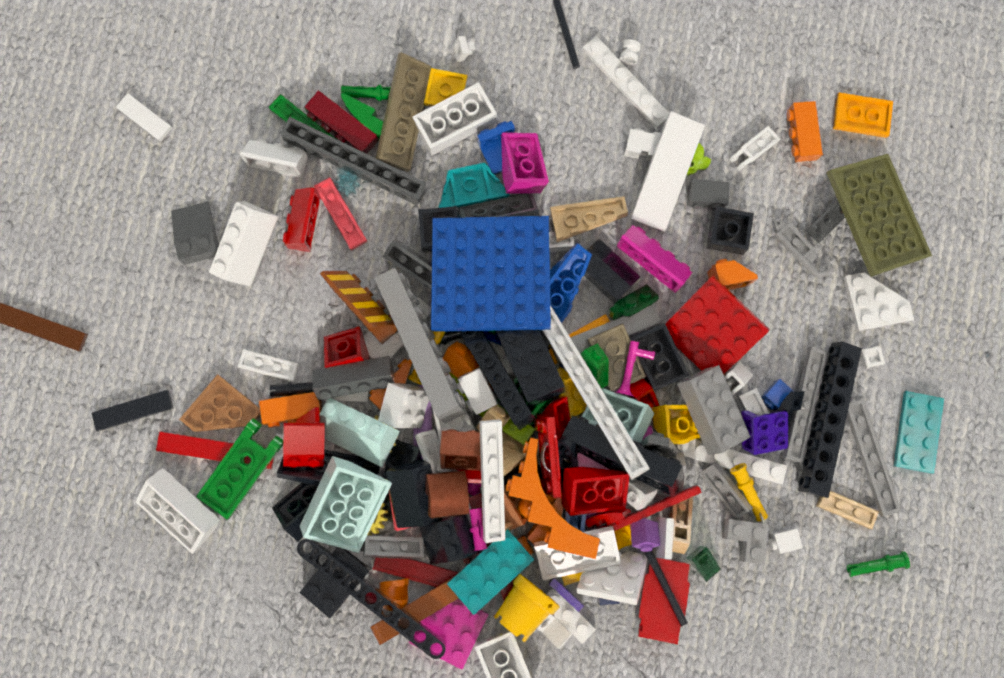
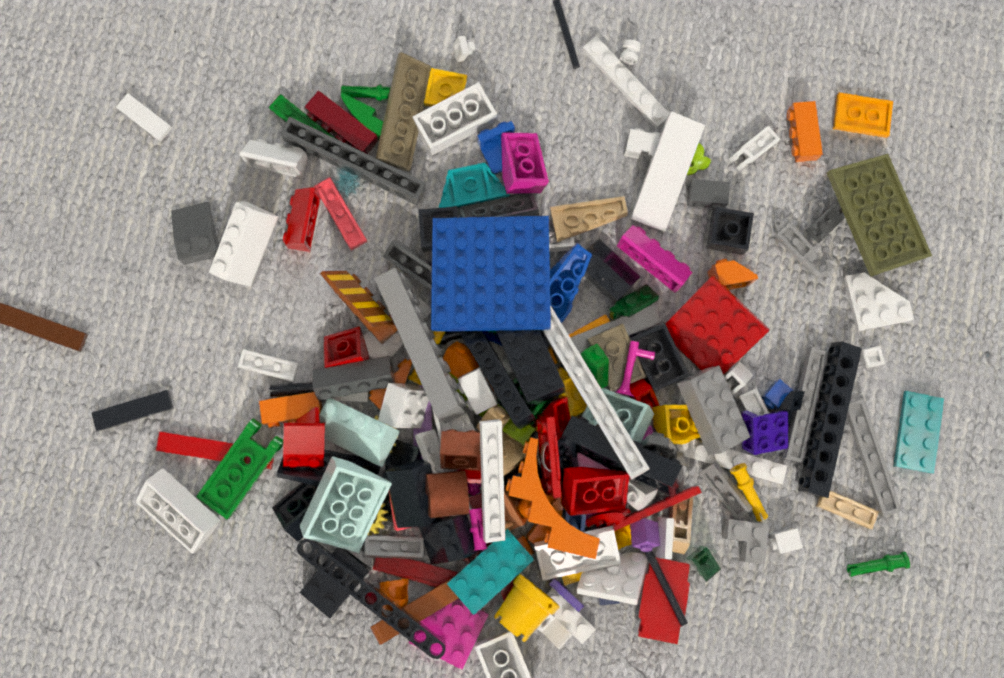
(220, 408): medium nougat plate -> none

